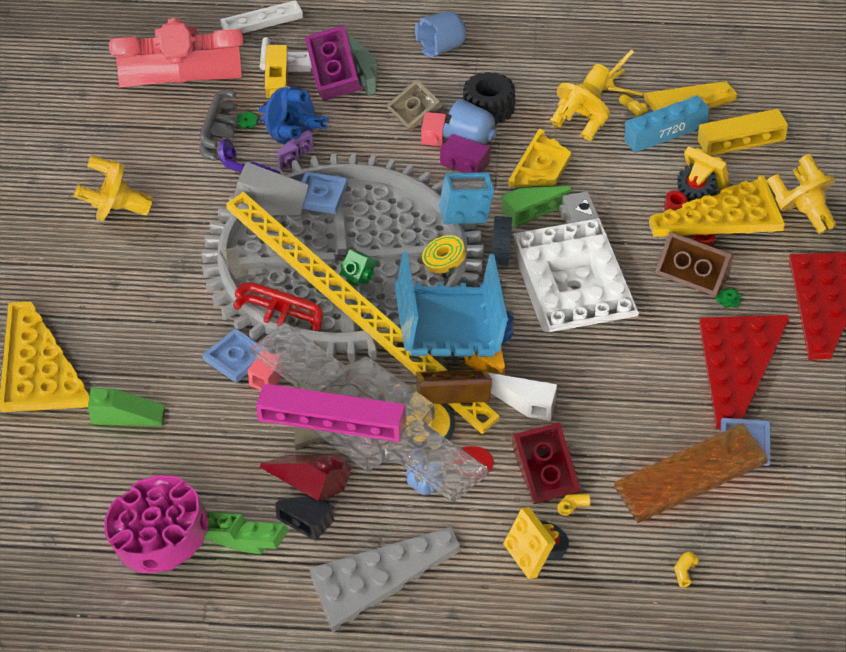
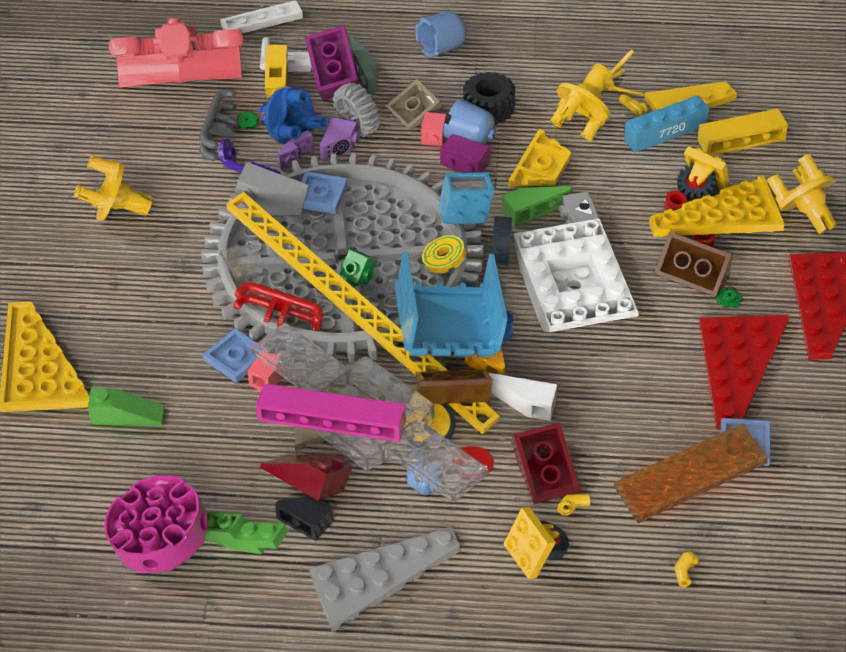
(339, 138): none -> medium lavender slope
(356, 105): none -> light grey gear

